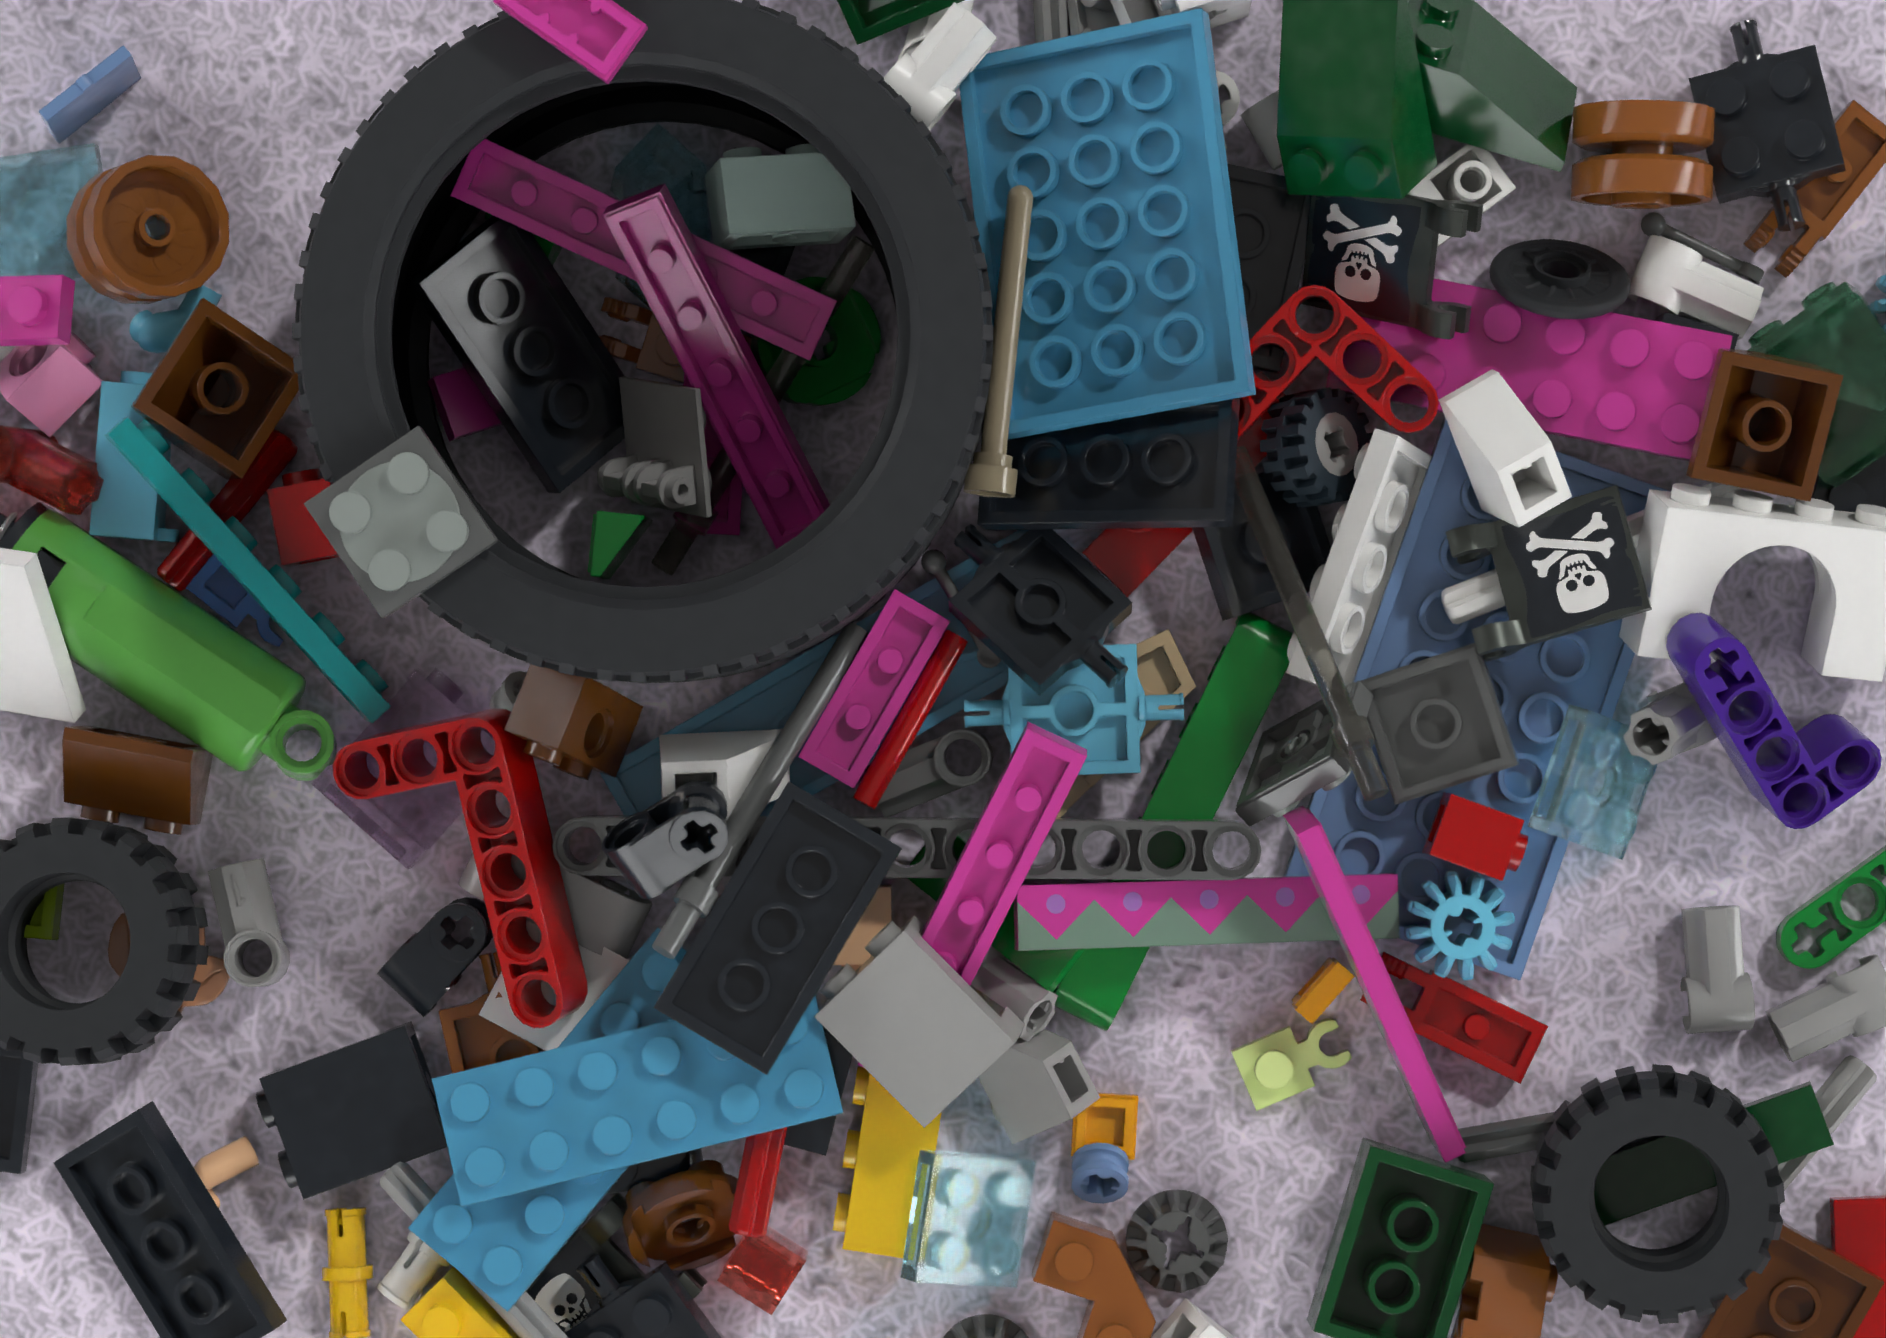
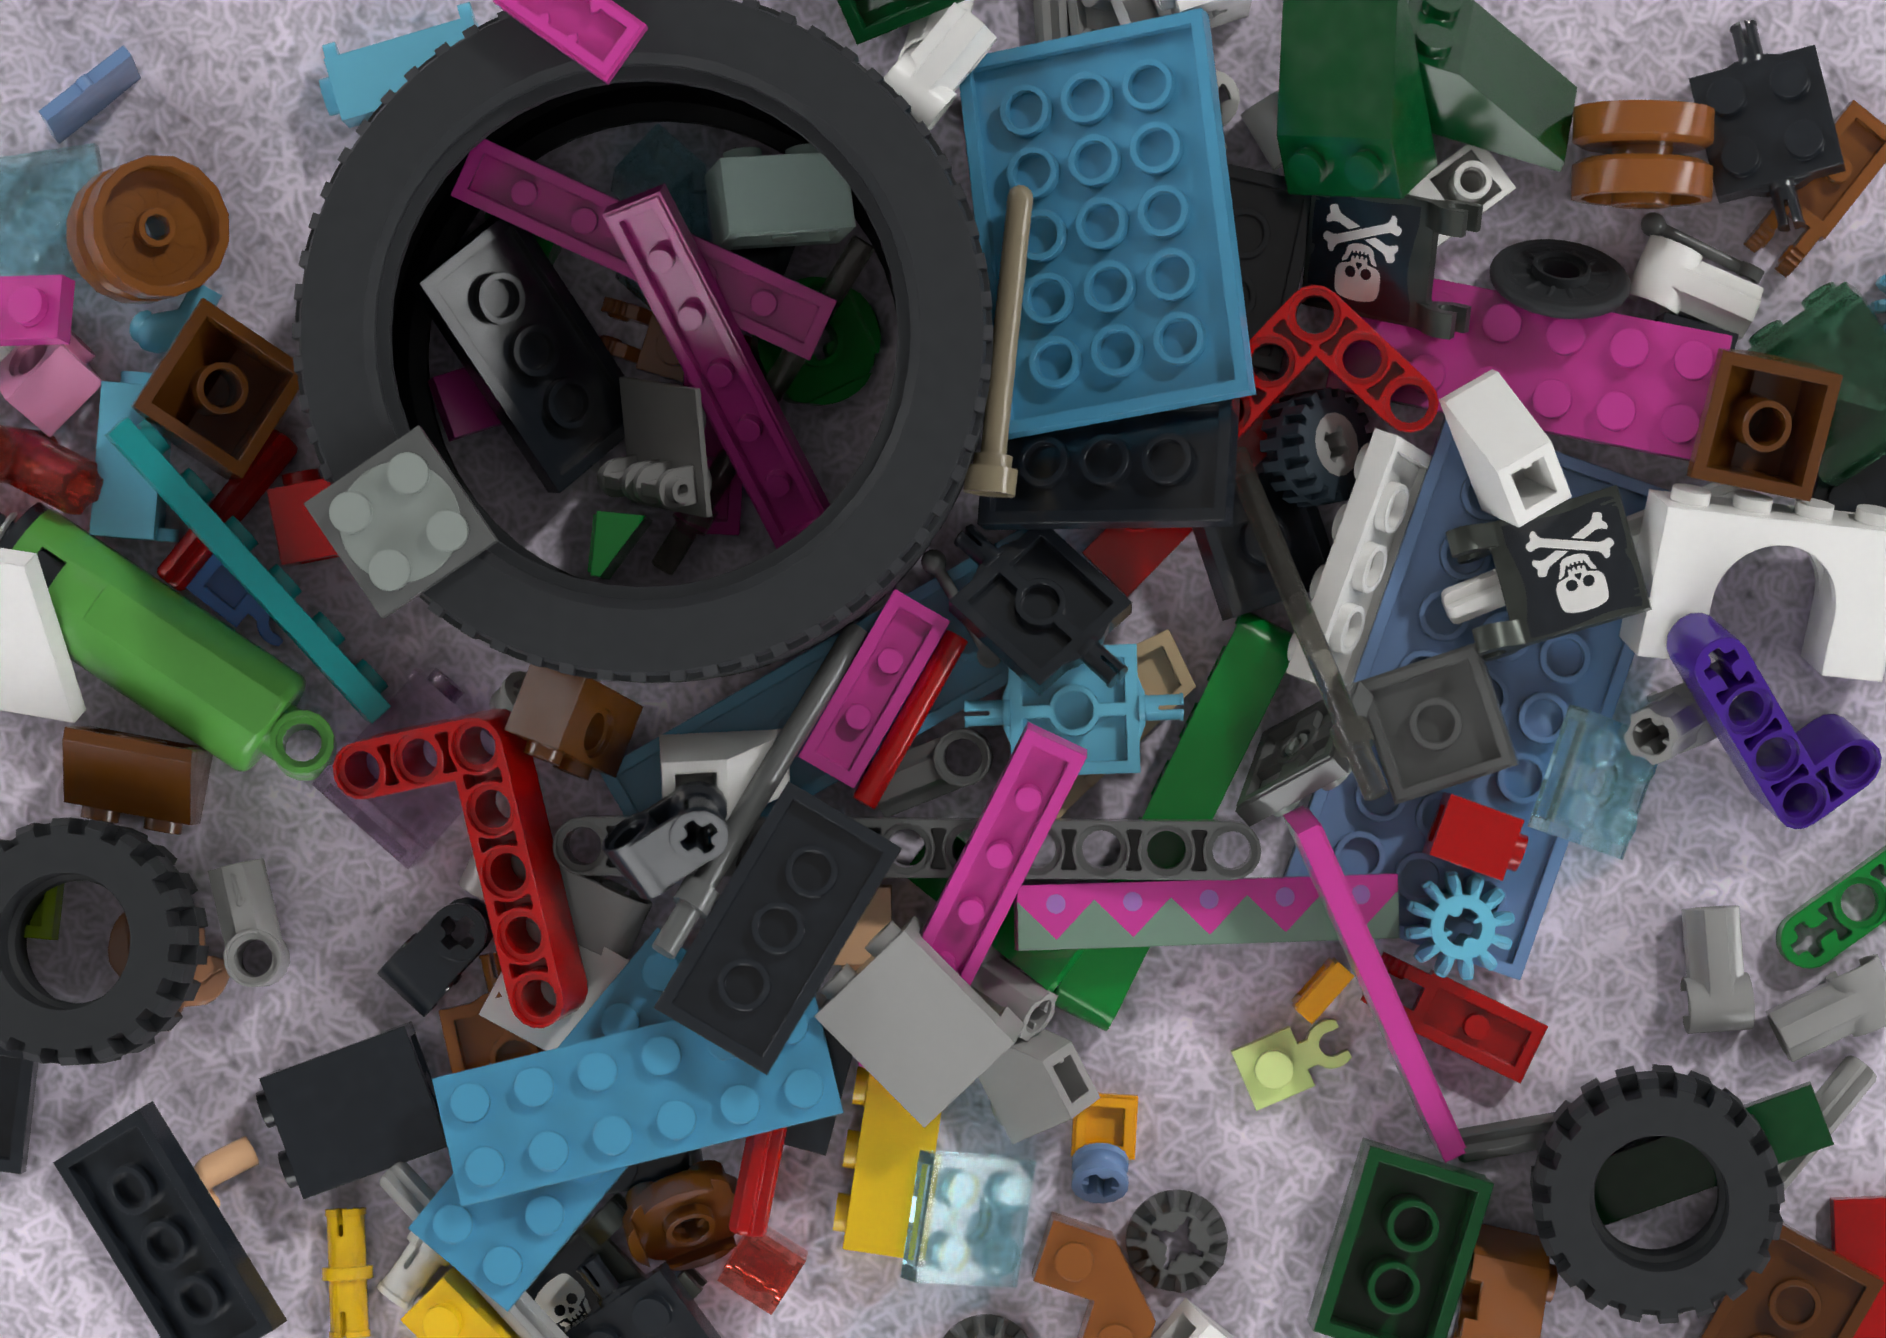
(366, 74): none -> medium azure brick

